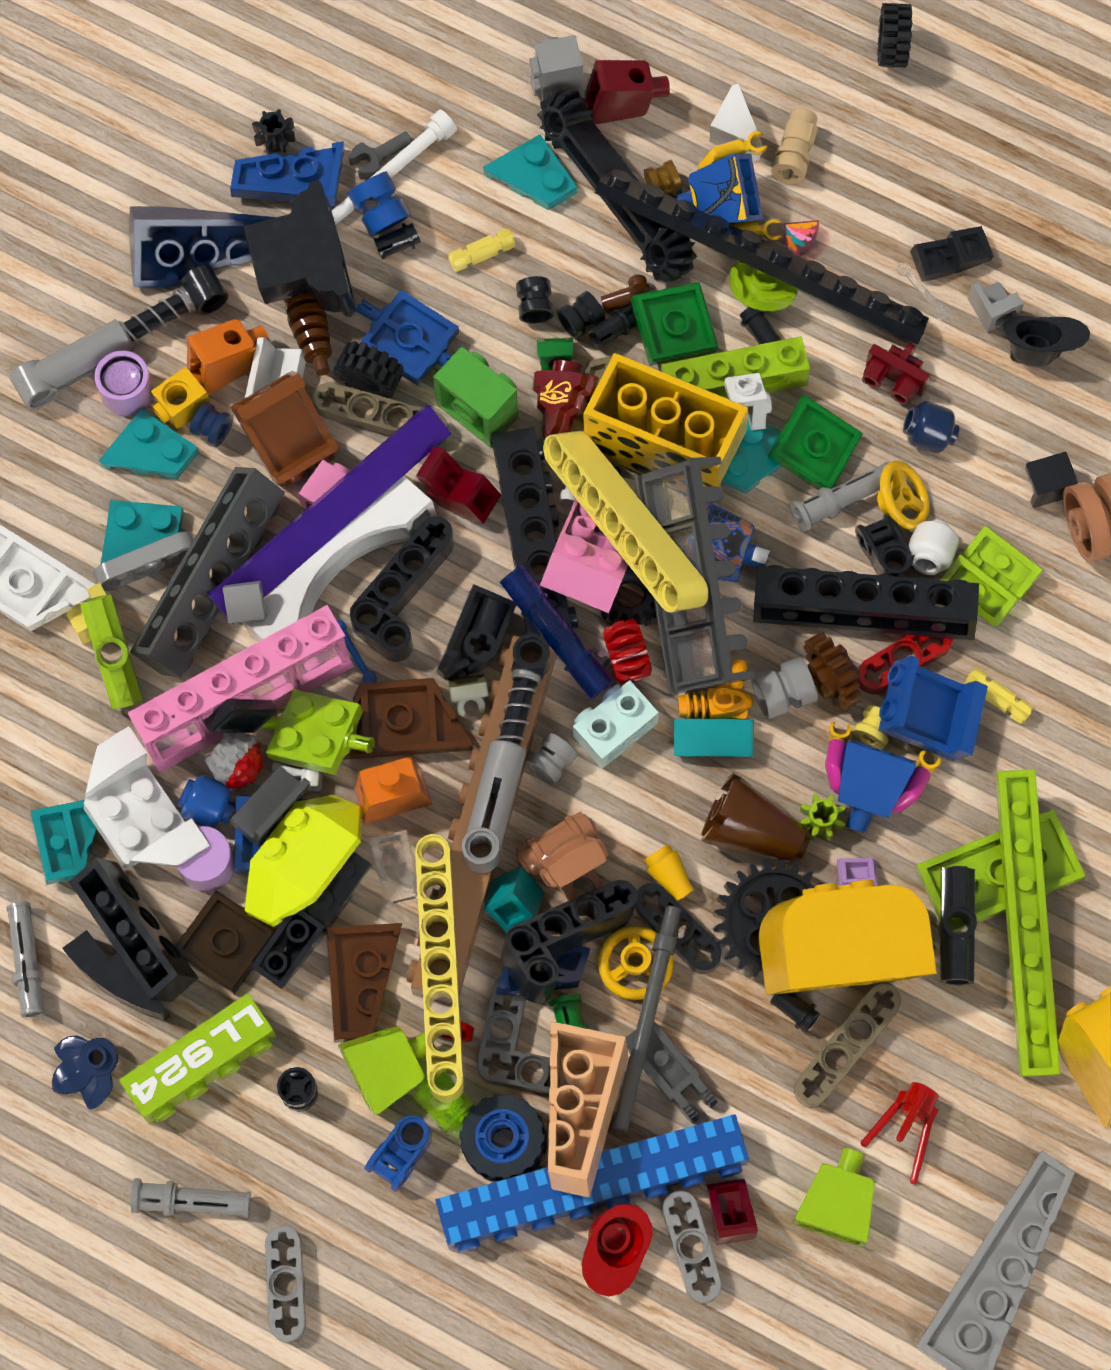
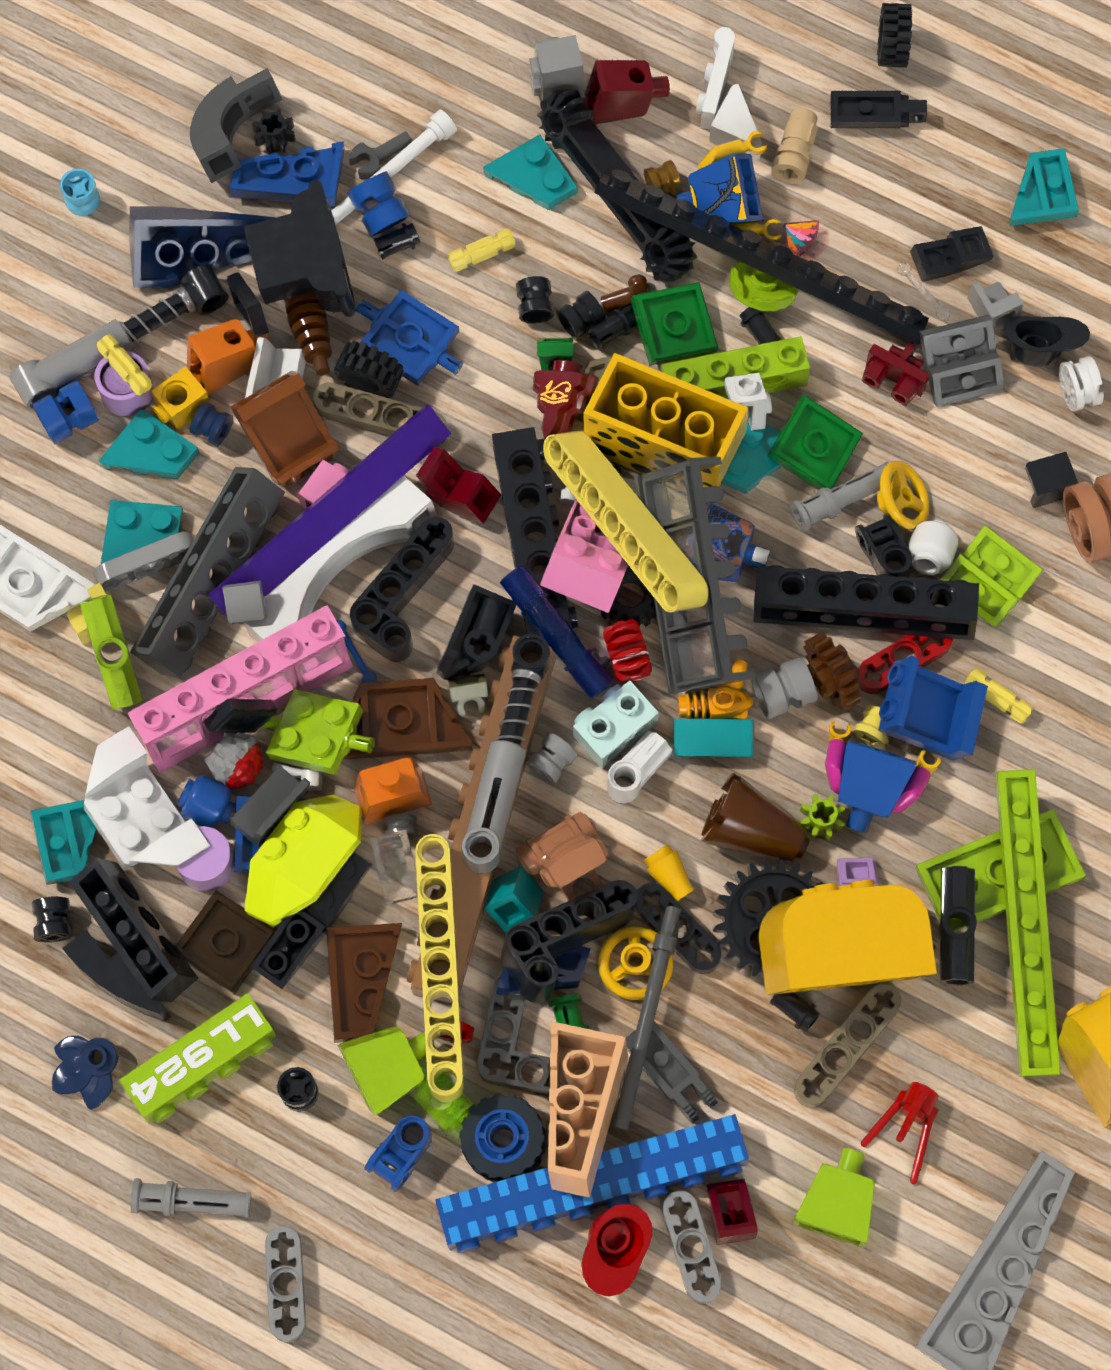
(25, 960): light grey pin -> none
(51, 919): none -> black wheel
(54, 418): none -> blue wheel
(79, 192): none -> medium azure wheel
(124, 365): none -> light yellow axle
(222, 114): none -> dark grey arch
(247, 304): none -> black tile
(401, 822): none -> dark grey bush
(476, 395): bright green brick -> none
(638, 765): none -> white piece
(716, 76): none -> white plate
(875, 109): none -> black hinge
(930, 427): dark blue head -> none
(962, 360): none -> dark grey slope
(1045, 190): none -> teal wing
(1081, 383): none -> white wheel

